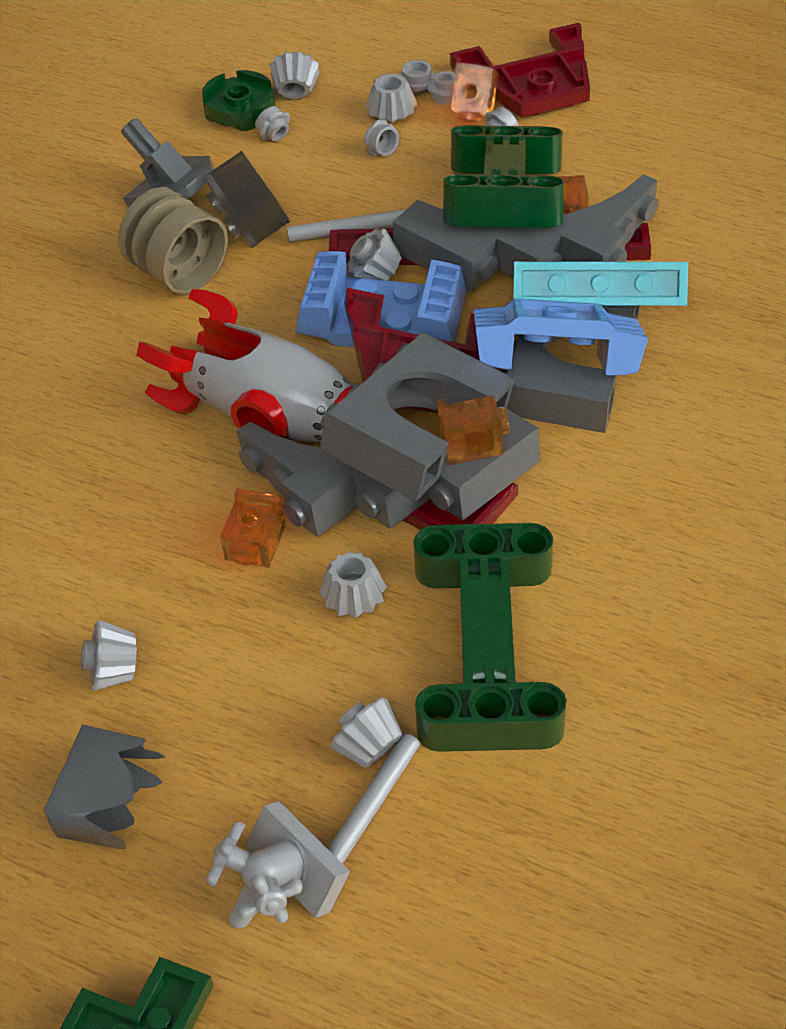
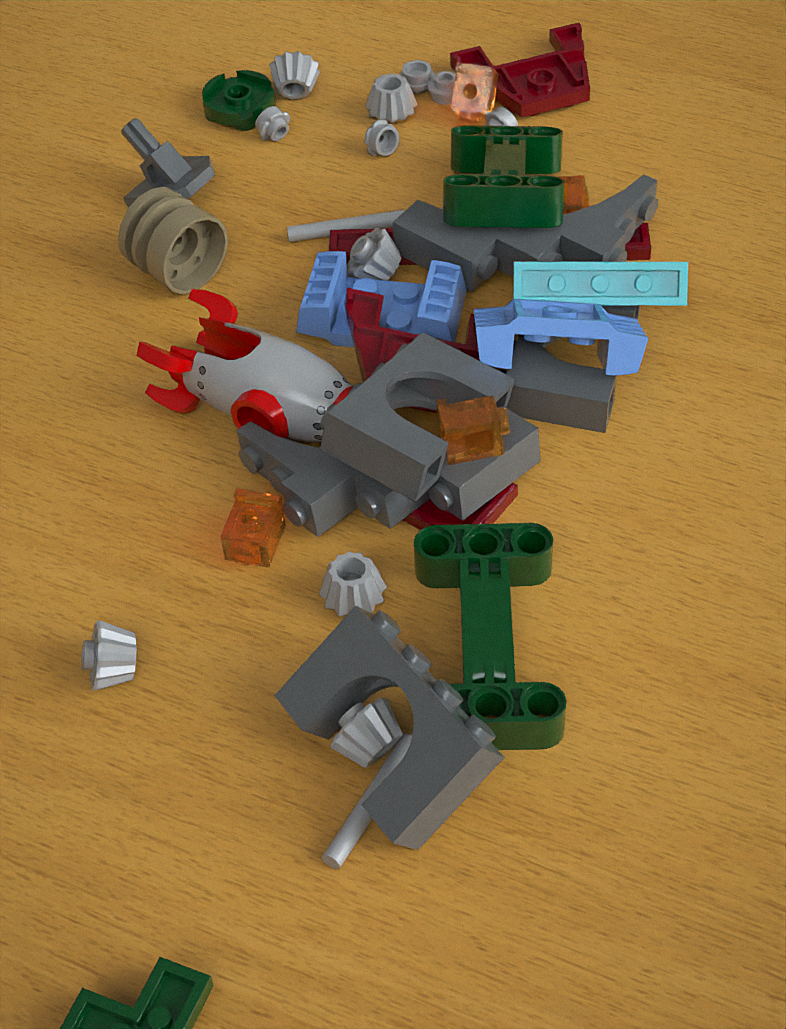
(97, 785): dark grey piece -> none
(246, 199): clear smoke brick -> none
(281, 864): light grey piece -> none
(447, 748): none -> dark grey arch

